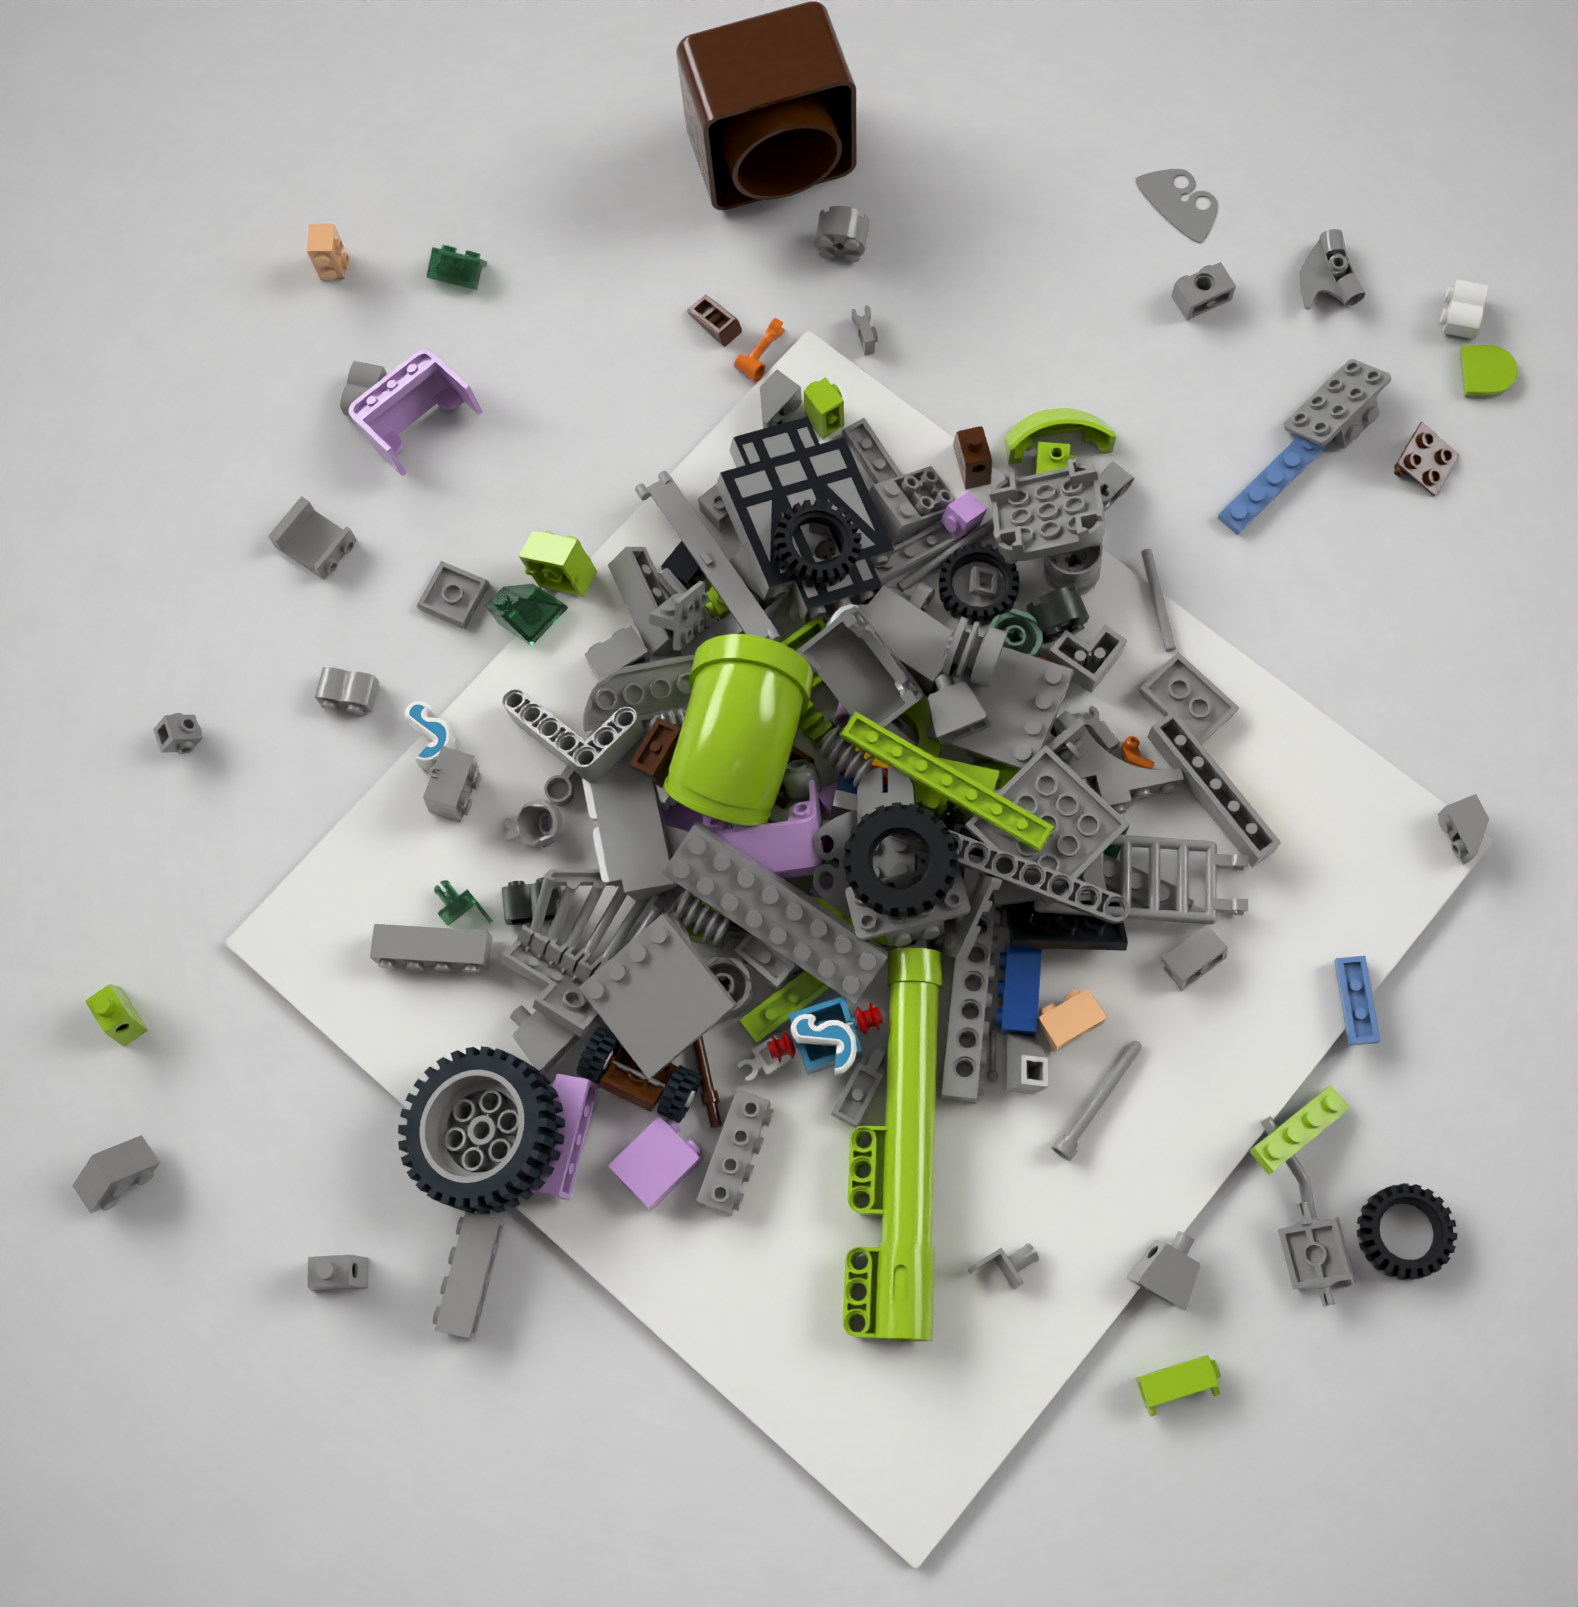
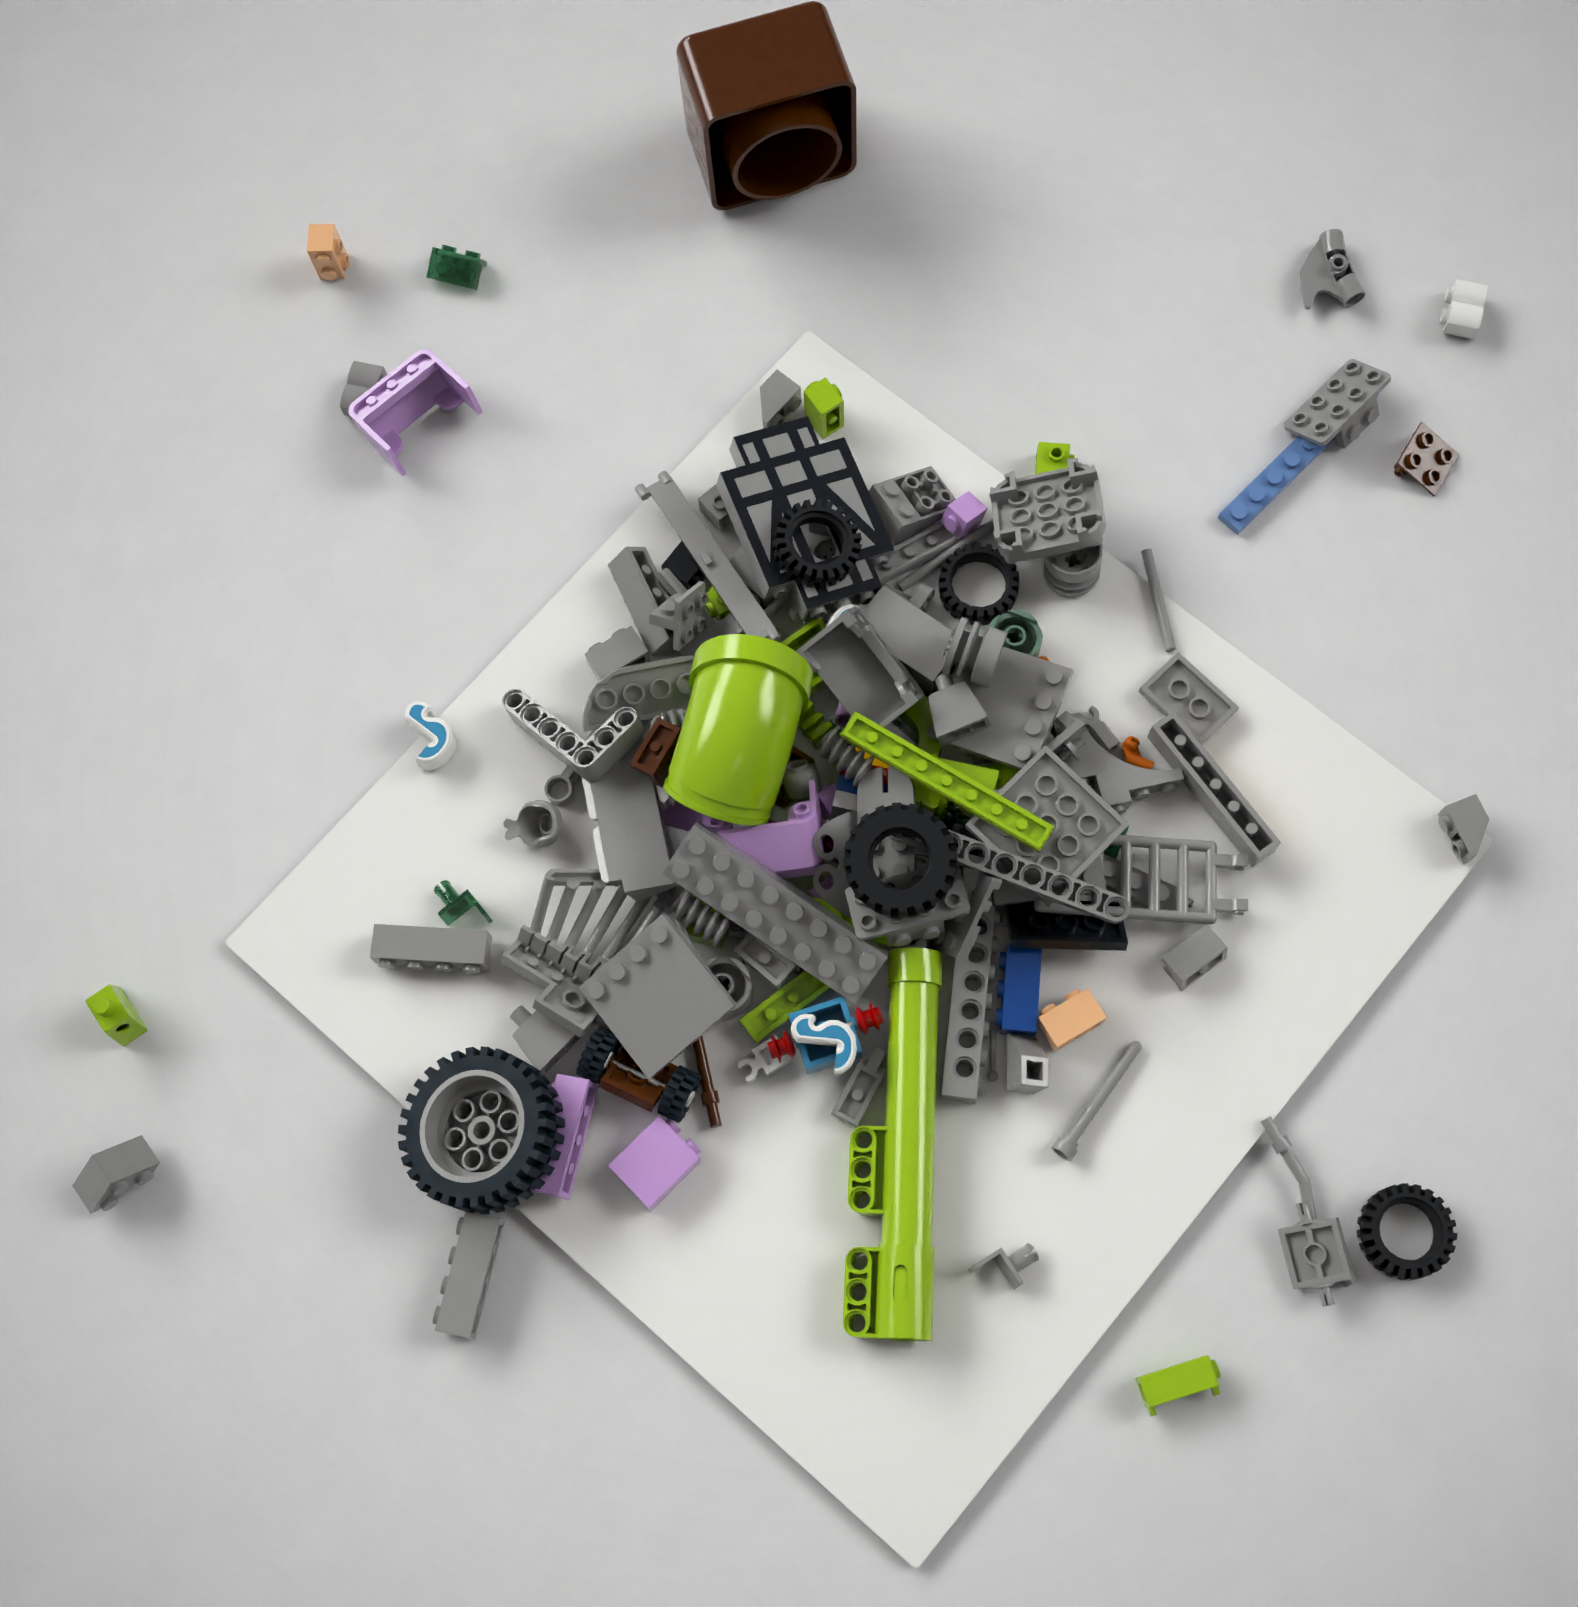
(178, 733): light grey brick -> none
(312, 539): light grey panel -> none
(336, 1272): light grey torso -> none
(346, 690): light grey brick -> none
(452, 785): light grey brick -> none
(453, 594): light grey tile -> none
(521, 901): pearl dark grey brick -> none
(525, 611): clear green slope -> none
(558, 563): lime brick -> none
(725, 331): reddish brown slope -> none
(734, 1152): light grey brick -> none
(751, 365): orange brick -> none
(842, 233): light grey brick -> none
(866, 334): light grey plate -> none
(870, 451): light grey tile -> none
(973, 450): reddish brown torso -> none
(983, 582): light grey tile -> none
(1057, 422): lime windscreen -> none
(1059, 612): pearl dark grey brick -> none
(1088, 661): light grey brick -> none
(1113, 483): light grey piece -> none
(1165, 197): light grey piece -> none
(1168, 1271): light grey torso -> none
(1193, 301): light grey brick -> none
(1299, 1129): lime plate -> none
(1357, 1000): medium blue plate -> none
(1487, 370): lime tile -> none

